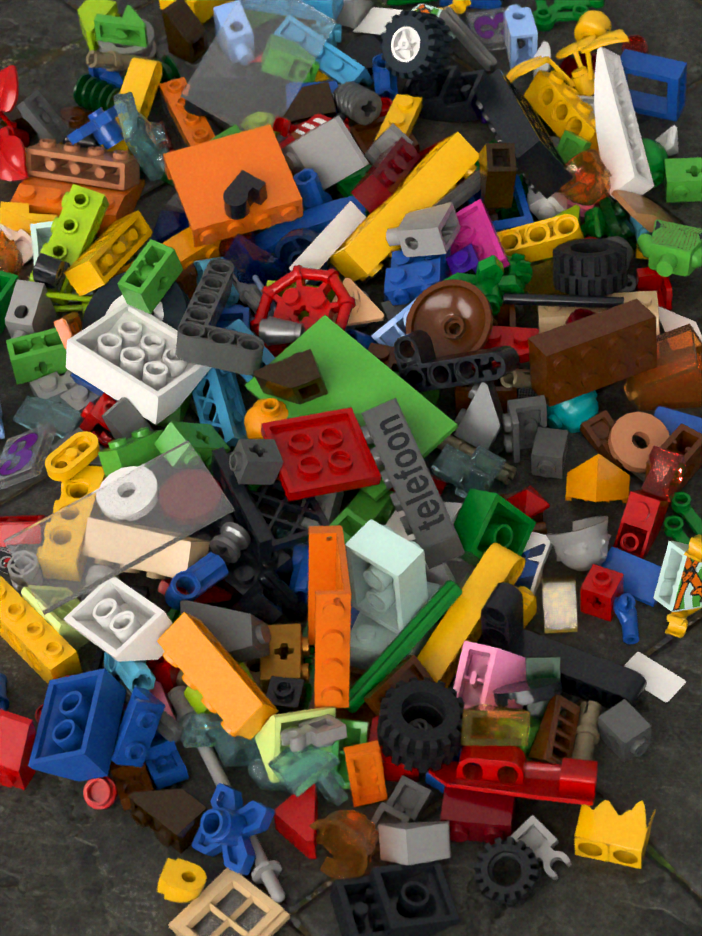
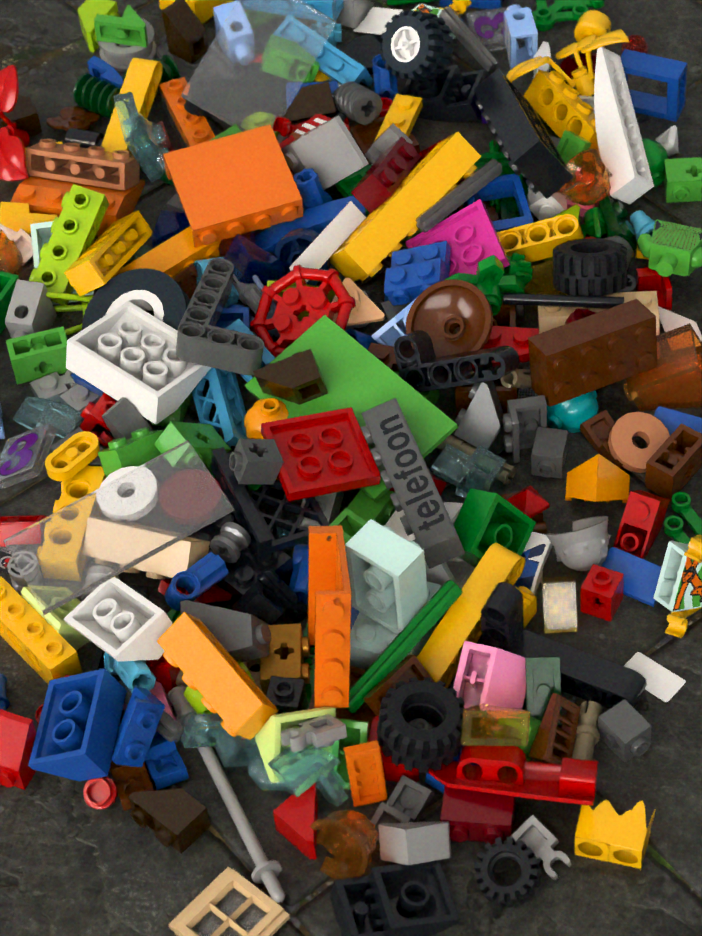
(42, 117): dark grey bracket -> none
(50, 271): black leg -> none
(68, 326): orange tile -> none
(102, 126): blue plant -> none
(111, 60): dark tan pin -> none
(150, 276): bright green brick -> none
(181, 881): yellow piece -> none
(230, 827): blue plant -> none
(242, 194): black leg -> none
(279, 331): flat silver cone -> none
(426, 231): light grey torso -> none
(464, 261): dark purple plate -> none
(497, 175): dark brown slope -> none
(528, 691): black tile -> none
(627, 615): blue arm -> none
(641, 208): medium nougat slope -> none
(665, 474): clear red panel -> none

